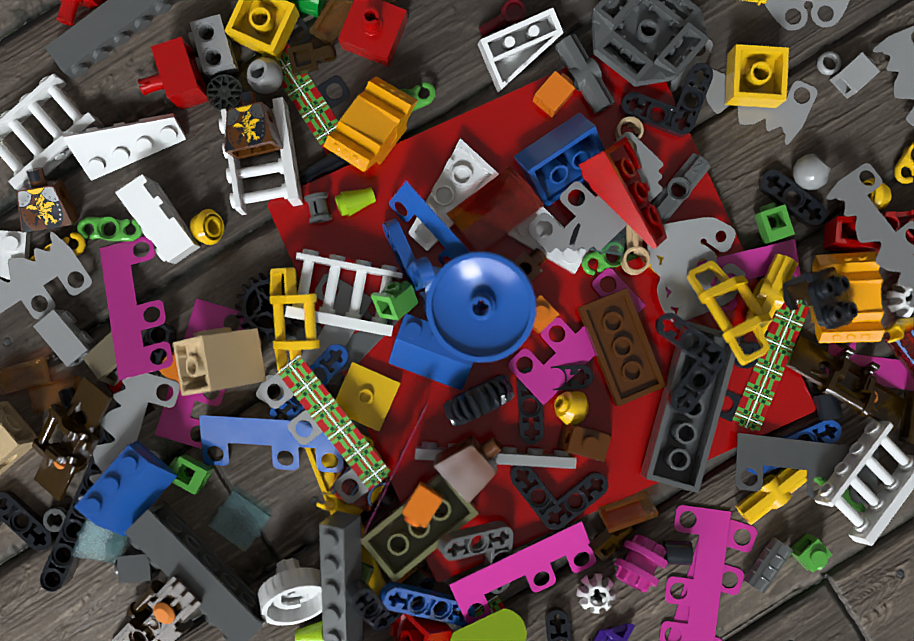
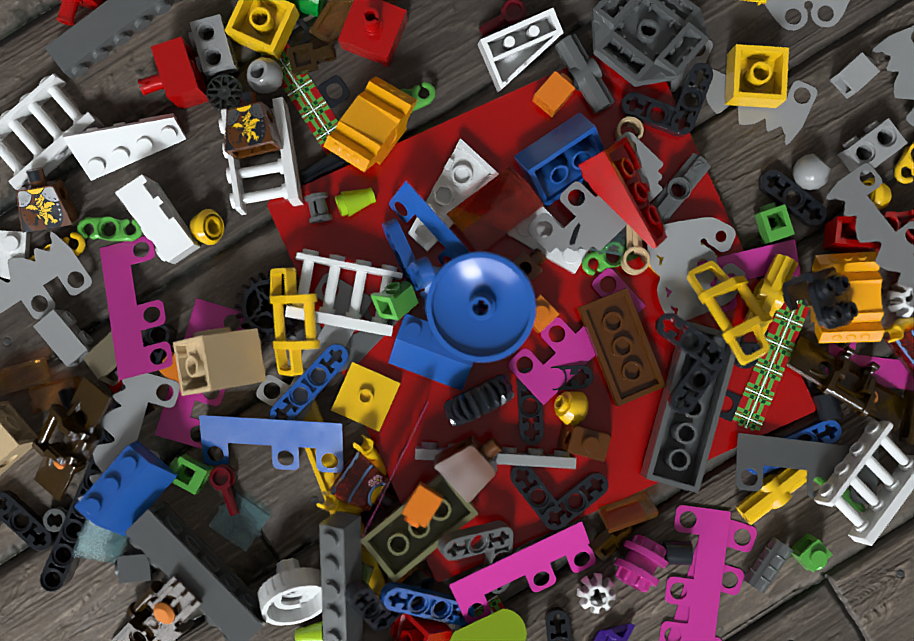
(222, 479): none -> dark red plate
(329, 418): piece -> none
(823, 69): light grey piece -> none
(872, 149): none -> light grey brick

